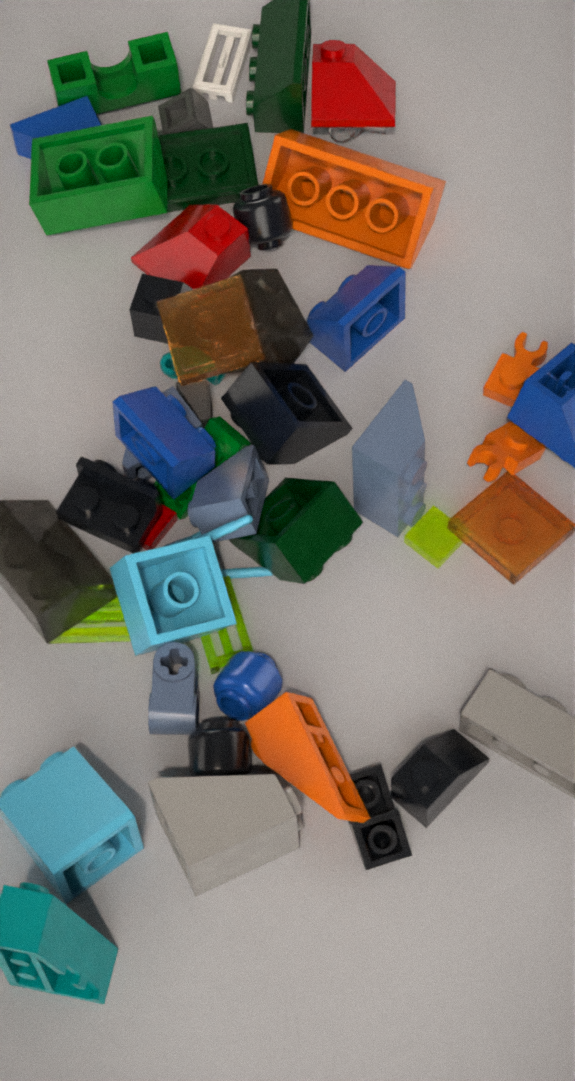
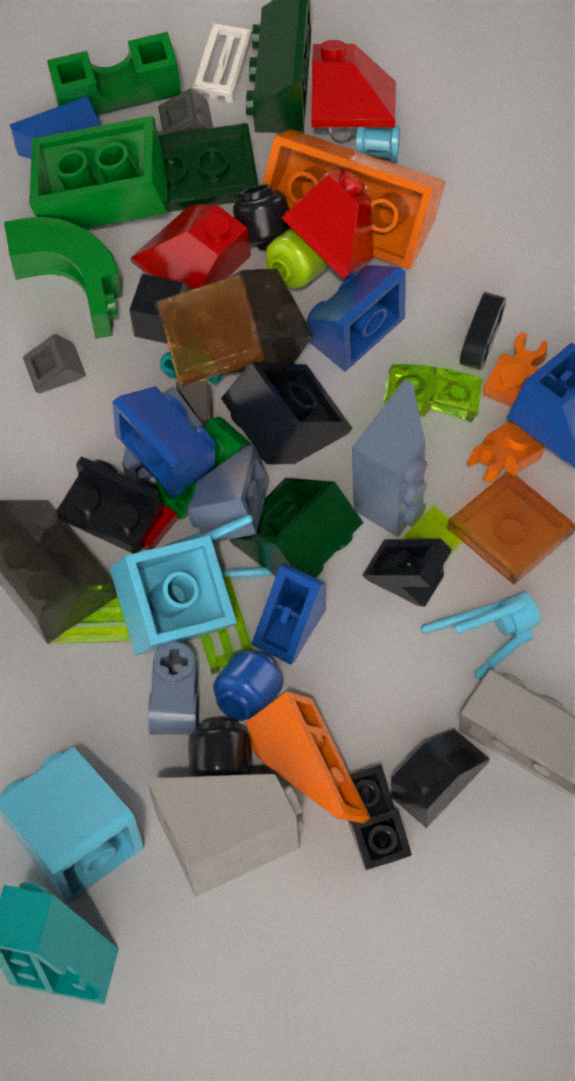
(53, 364): none -> dark grey slope
(67, 250): none -> green arch
(290, 614): none -> blue slope
(294, 259): none -> lime head
(336, 222): none -> red slope
(379, 142): none -> medium azure bush
(409, 568): none -> black slope
(438, 389): none -> clear neon green slope
(482, 330): none -> black beam
(511, 616): none -> medium azure plant

